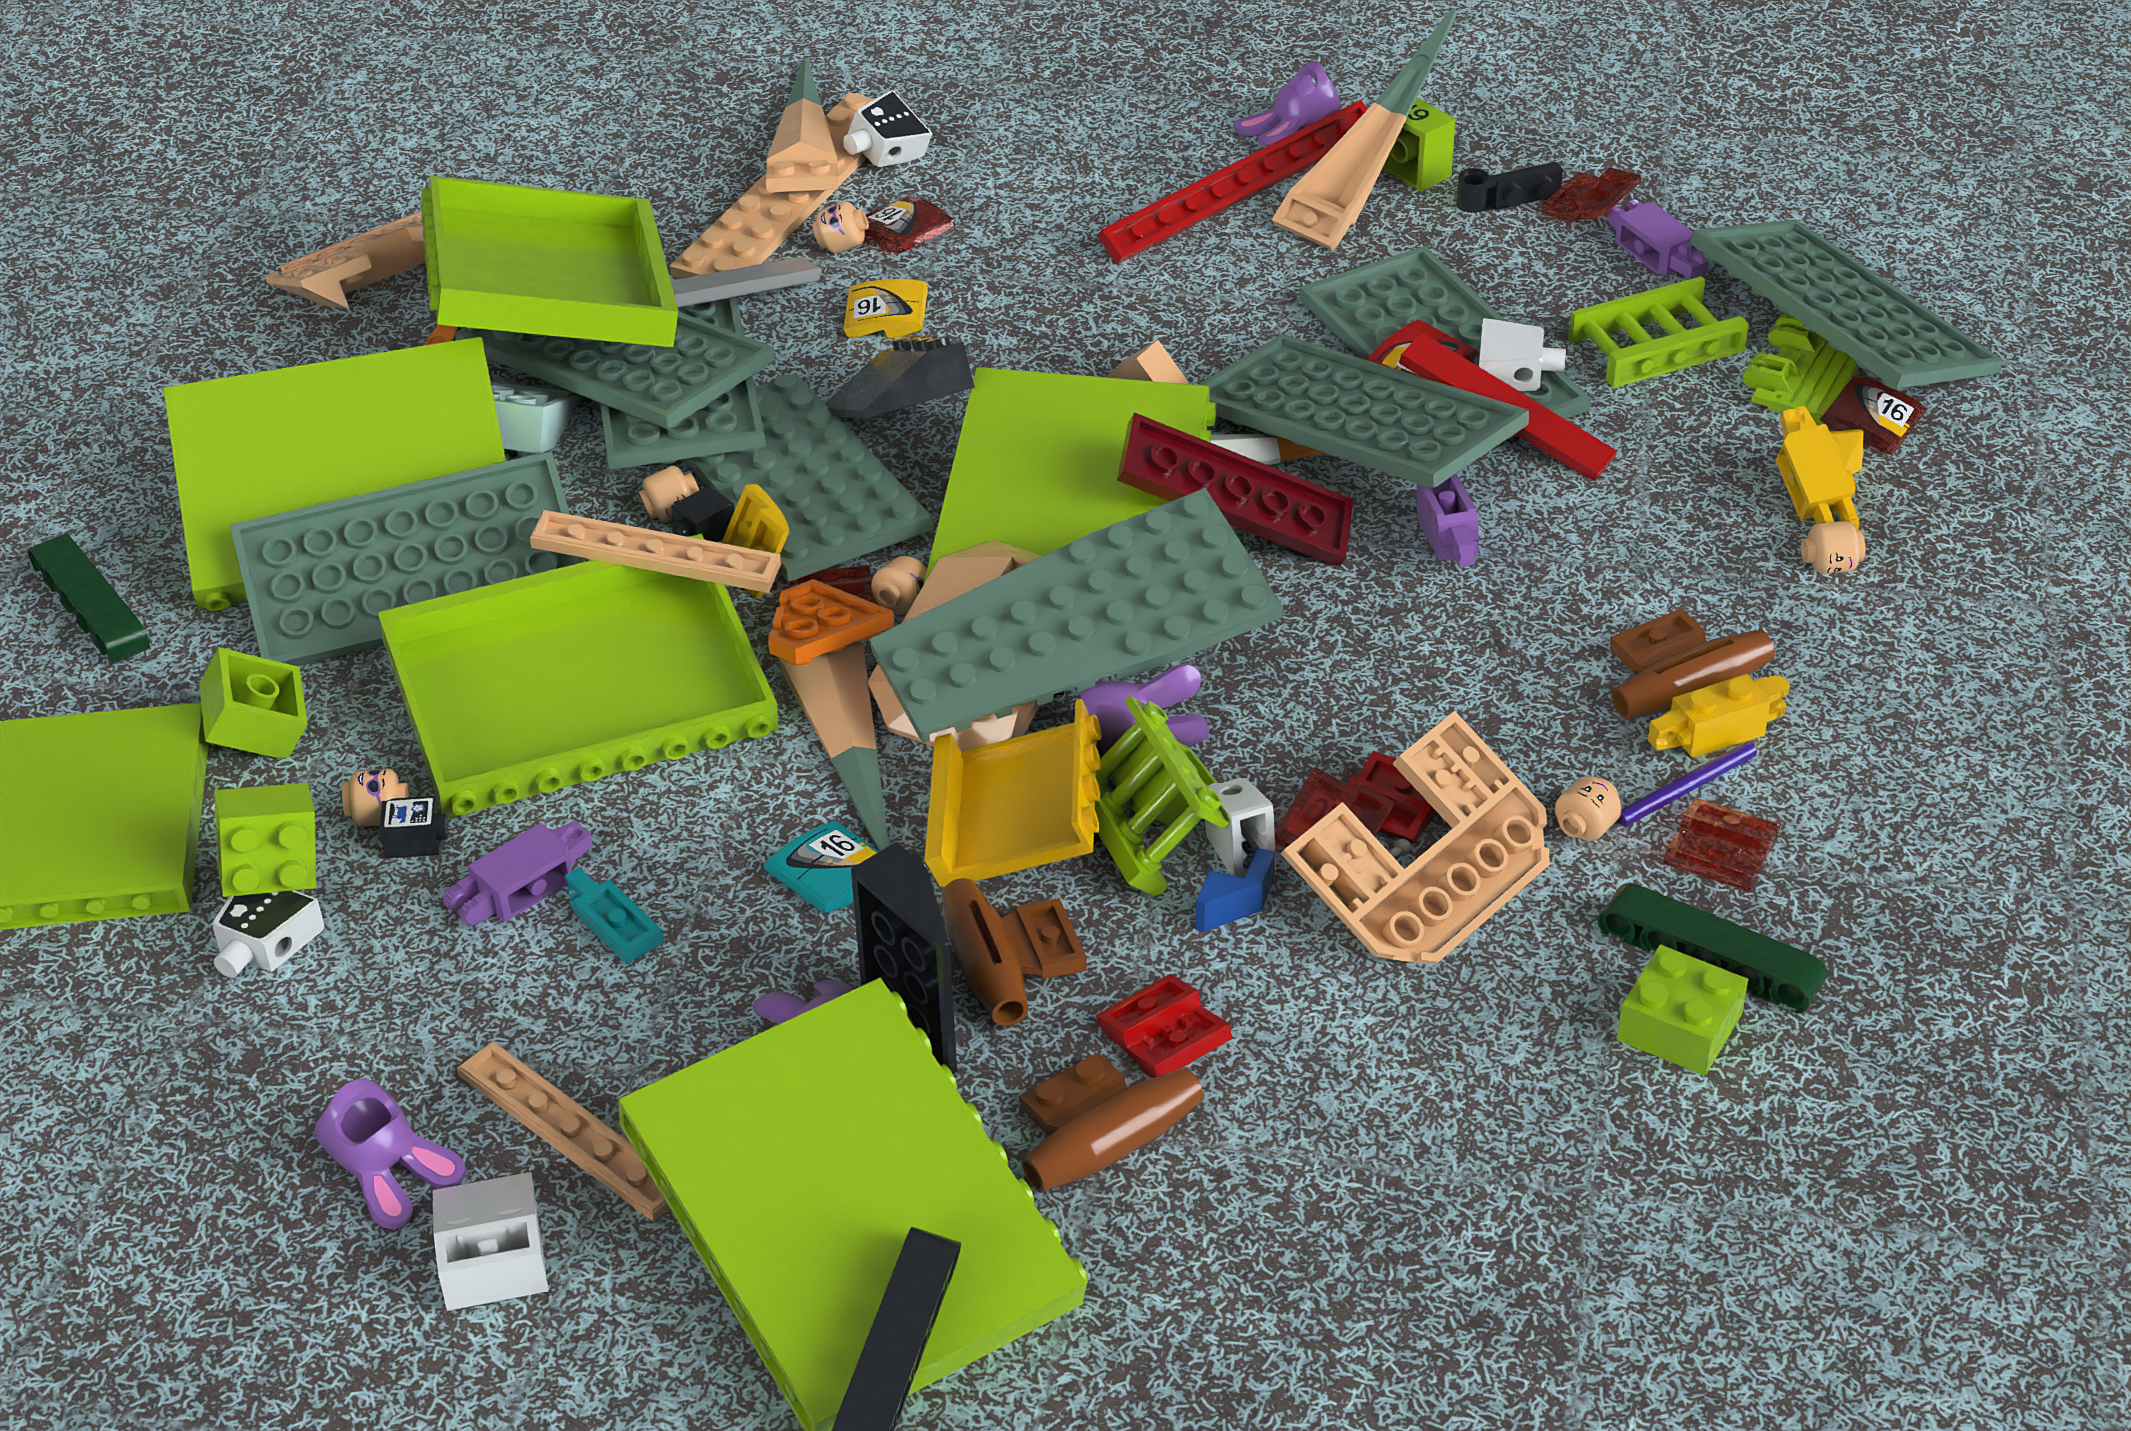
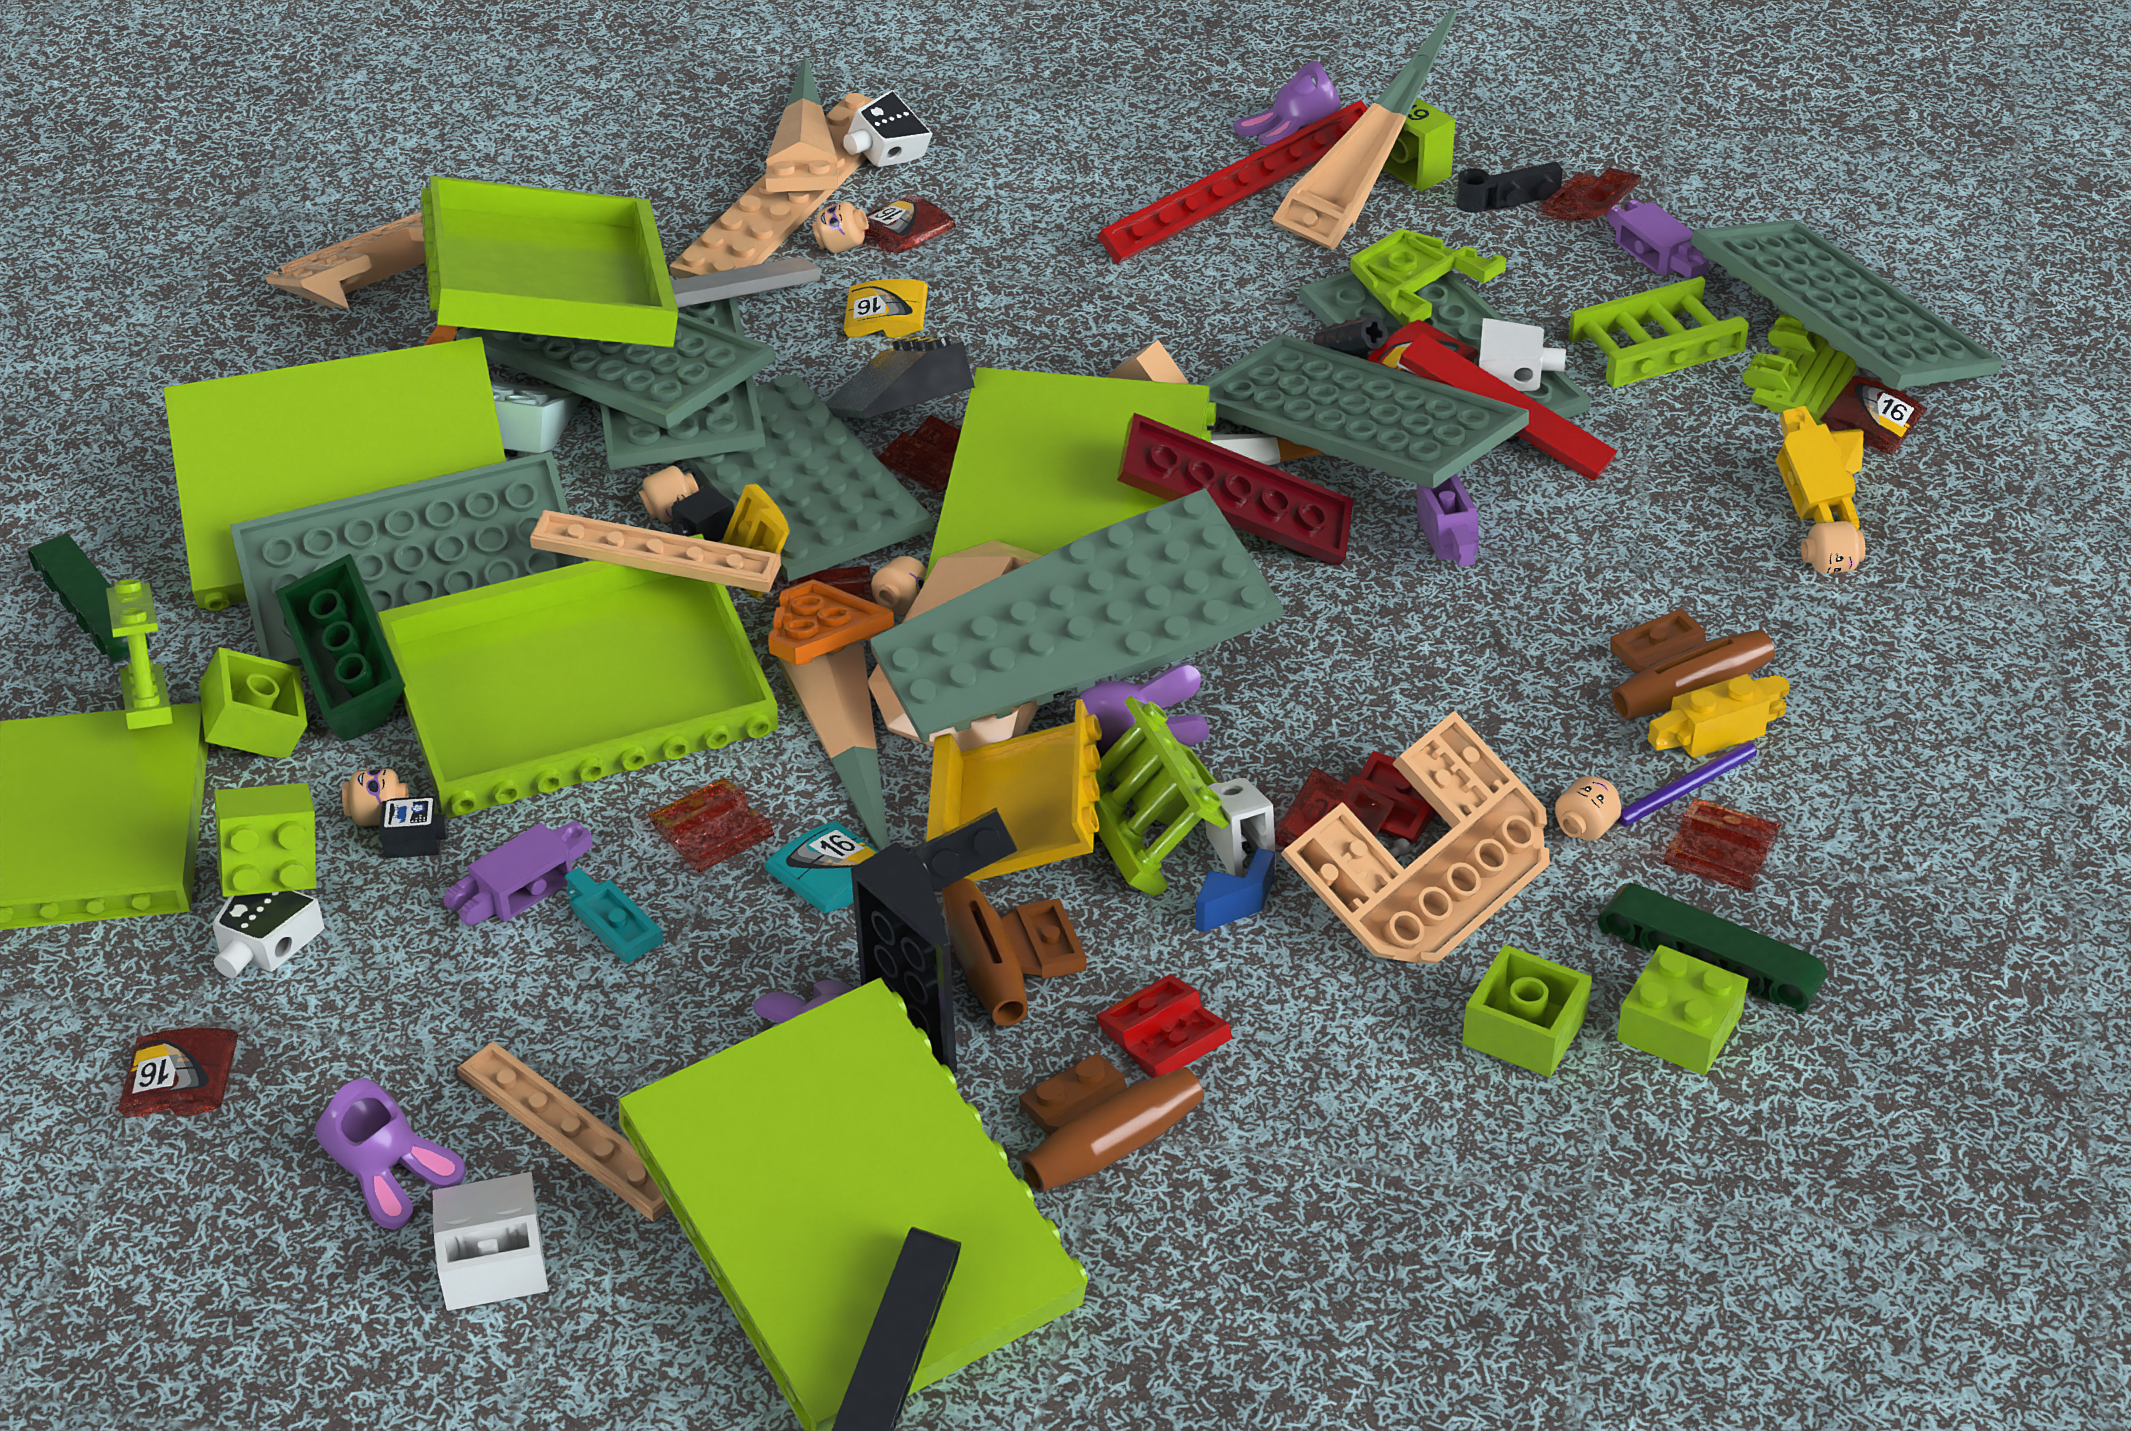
(142, 682): none -> lime fence
(178, 1071): none -> clear red slope
(342, 647): none -> dark green slope
(711, 824): none -> clear red slope
(925, 455): none -> clear red slope
(965, 849): none -> black plate
(1353, 336): none -> black axle
(1410, 261): none -> lime wing
(1526, 1010): none -> lime brick

